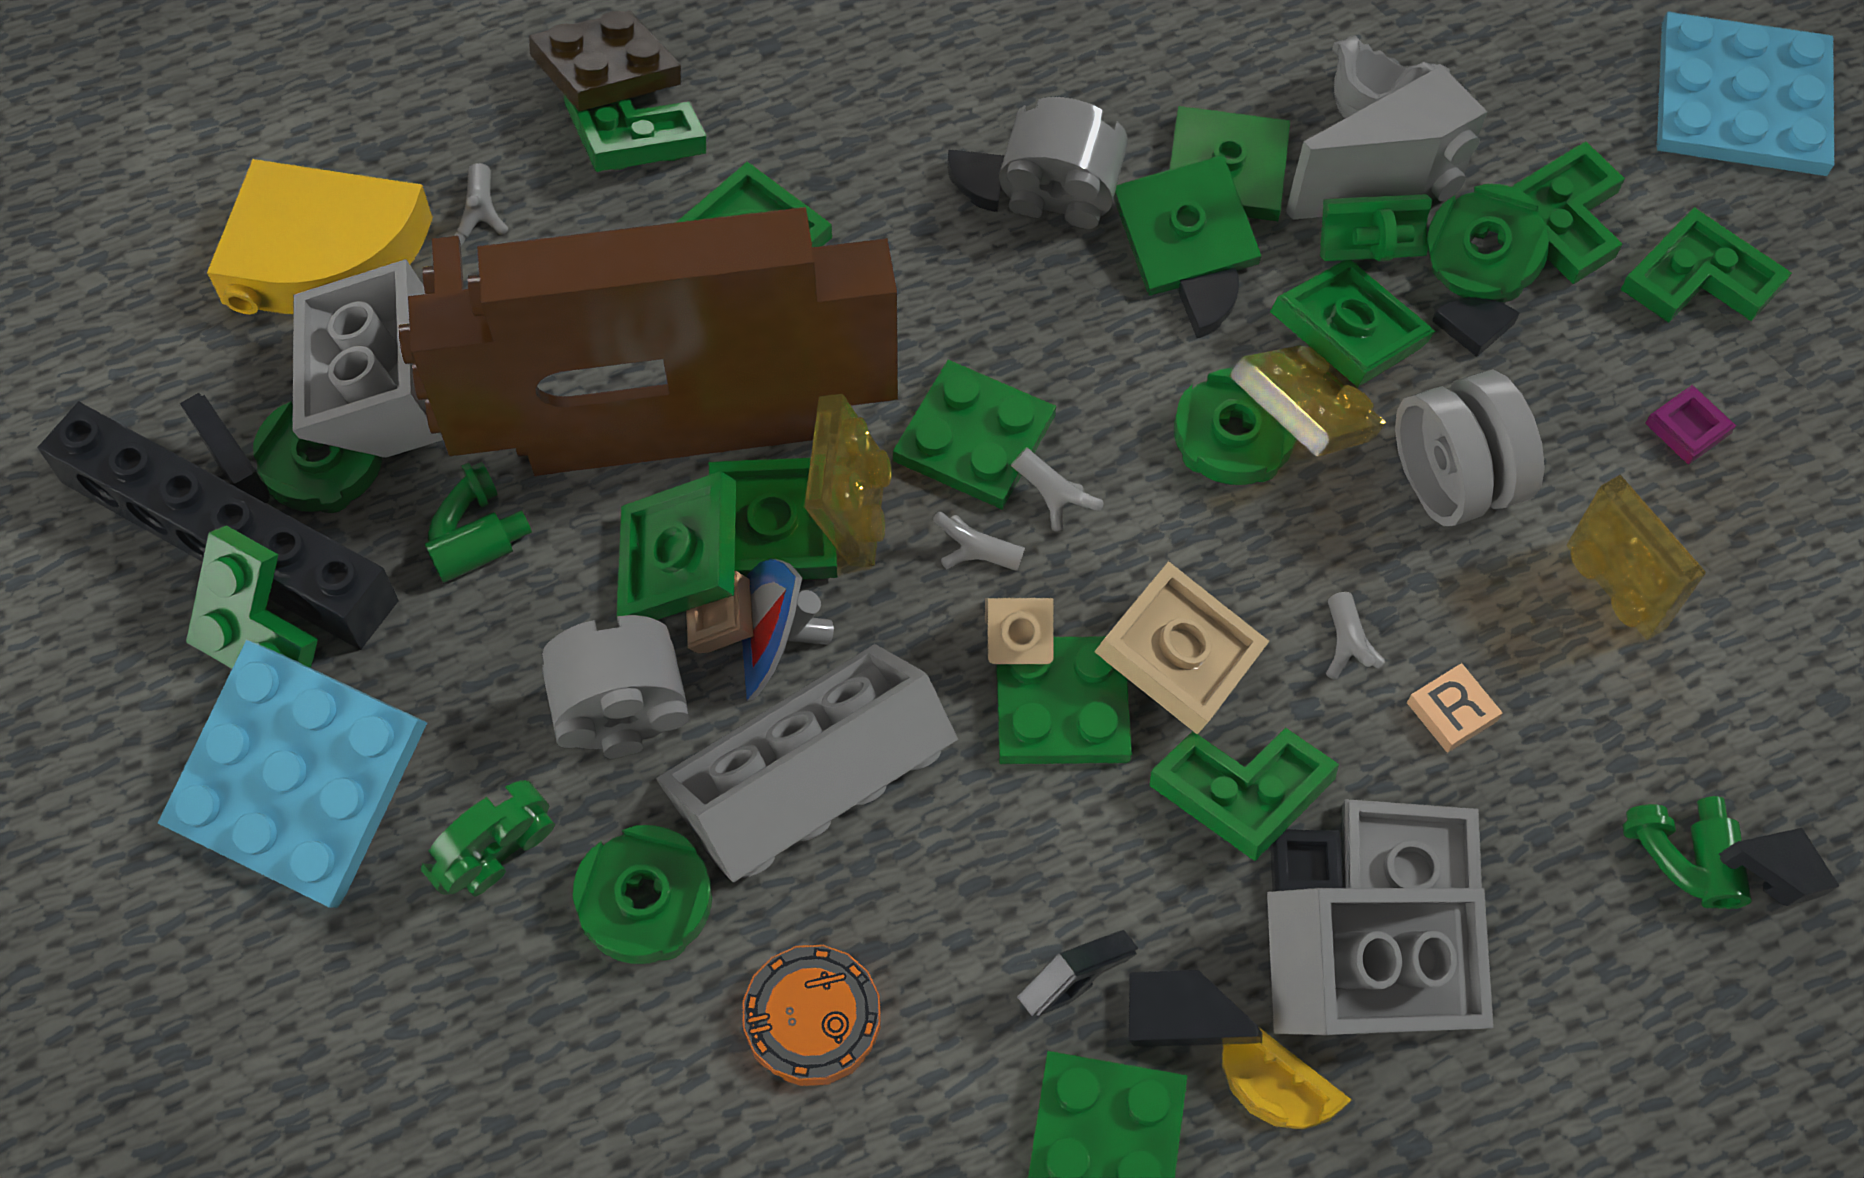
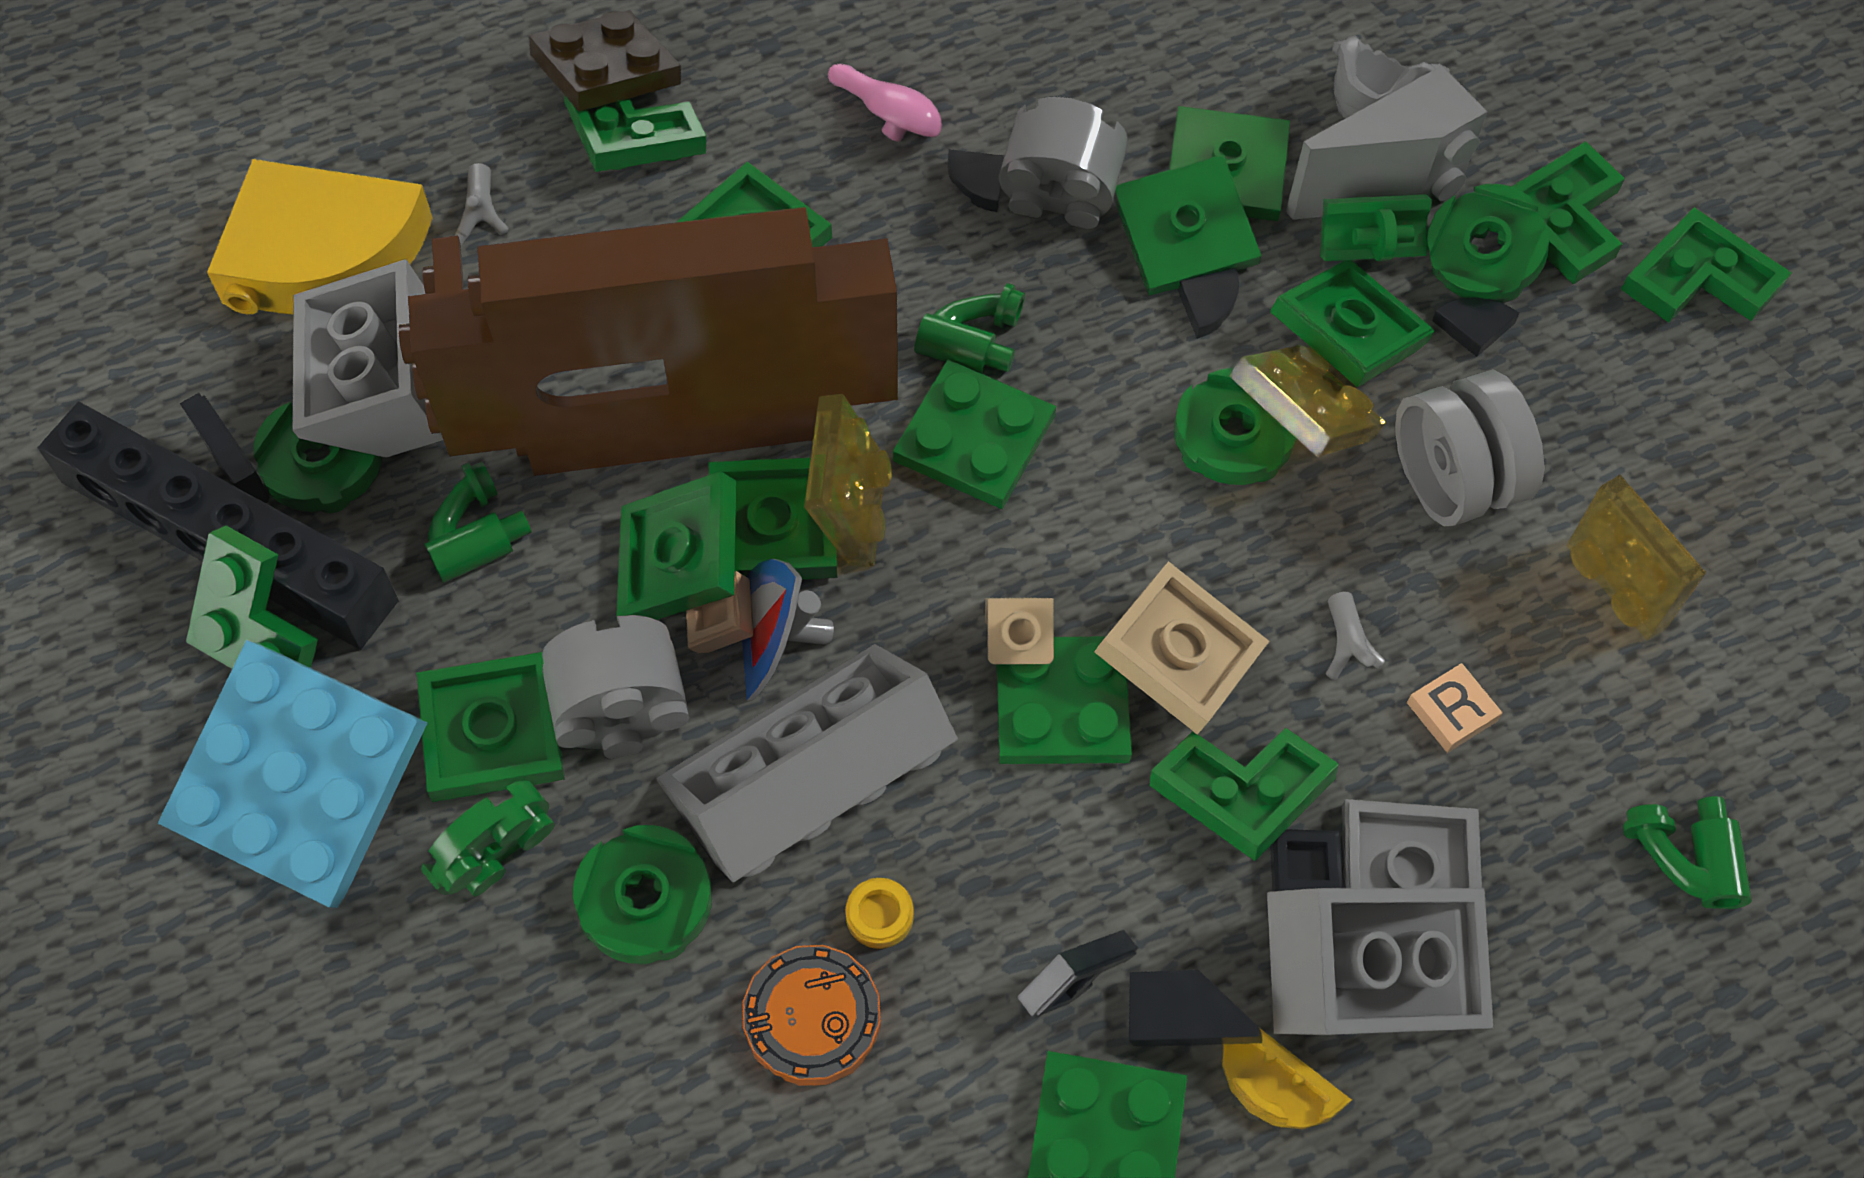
(487, 727): none -> green plate
(879, 913): none -> yellow tile
(896, 104): none -> bright pink piece
(945, 337): none -> green plant
(977, 545): light grey bar -> none
(1053, 487): light grey bar -> none
(1690, 424): magenta tile -> none
(1746, 94): medium azure plate -> none
(1786, 863): black tile -> none

